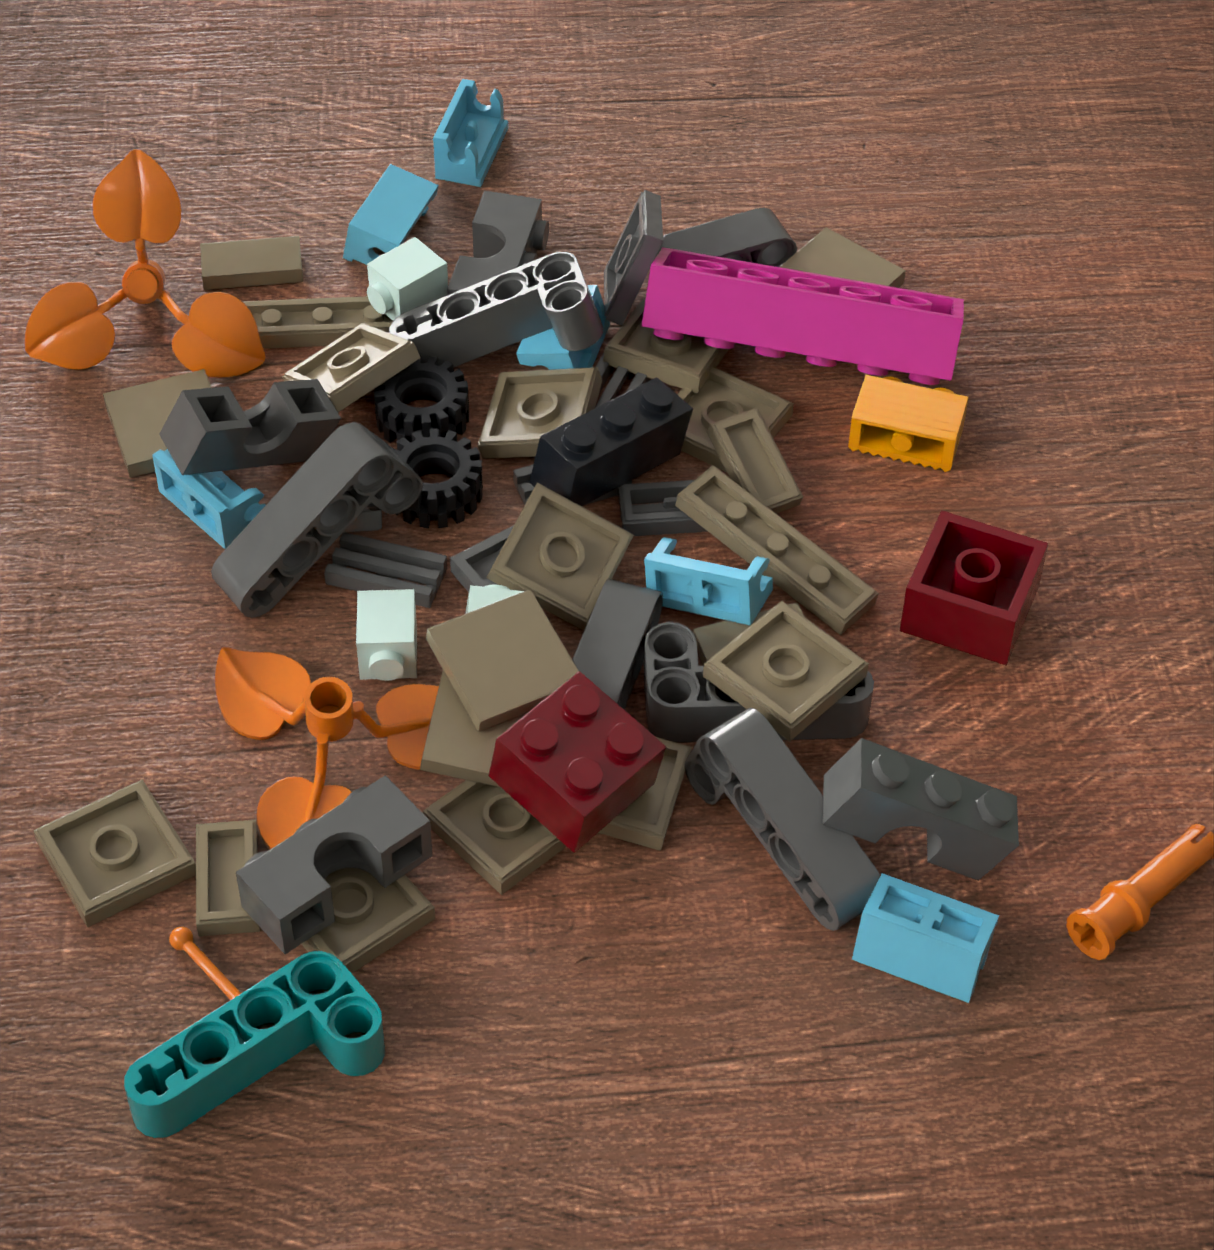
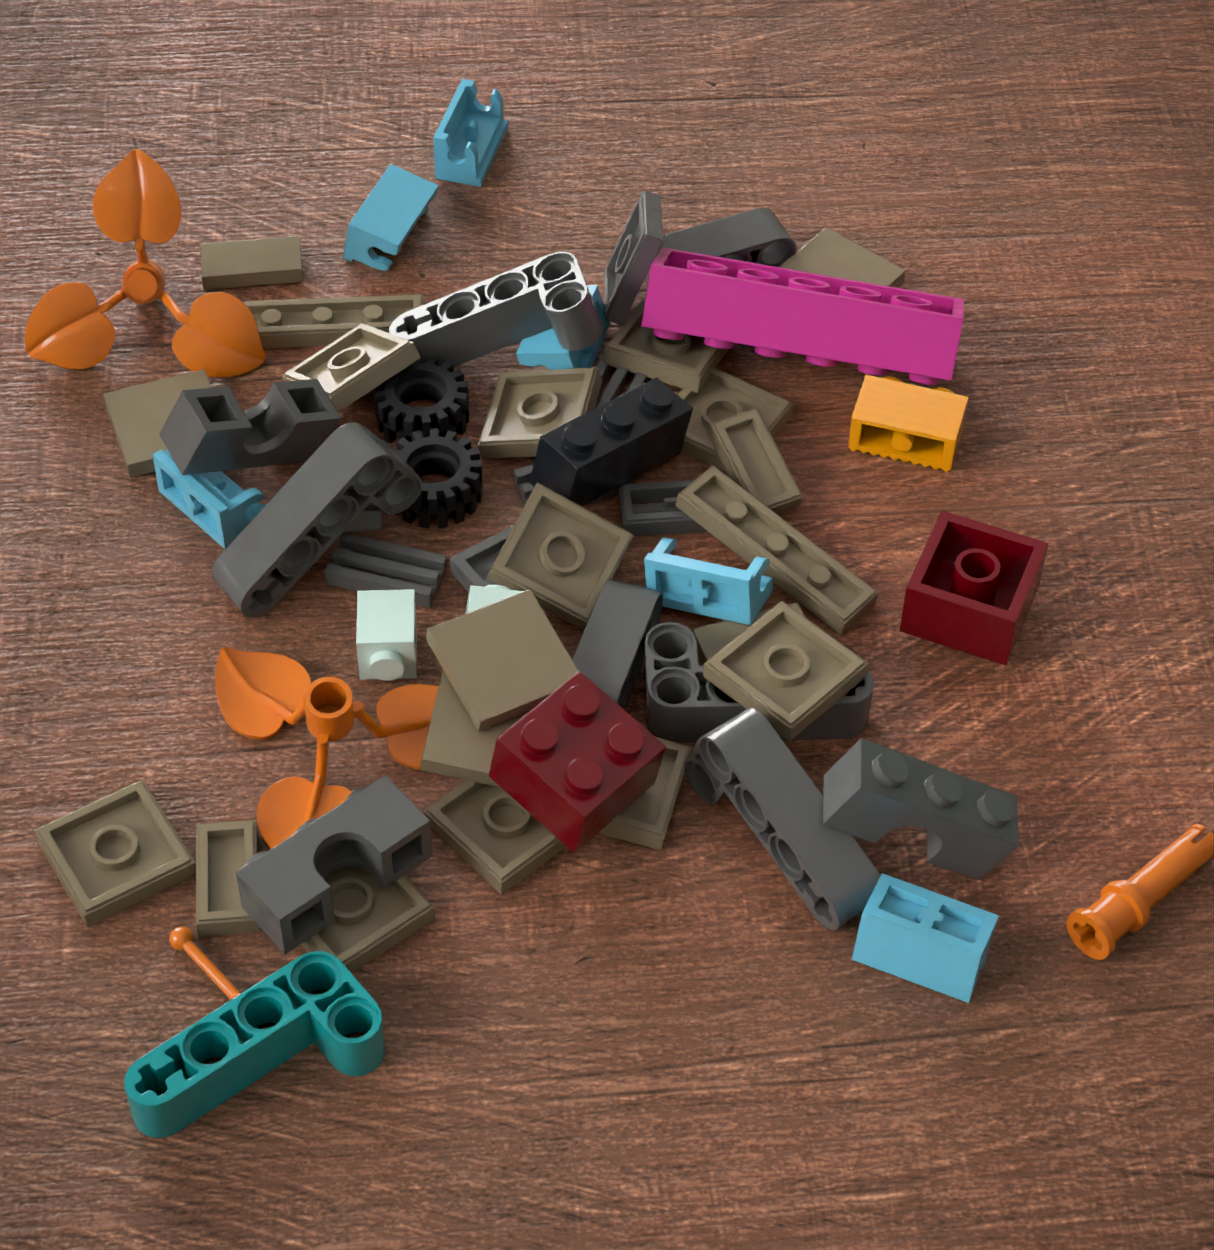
(406, 278): light aqua brick -> none
(505, 236): dark grey arch -> none

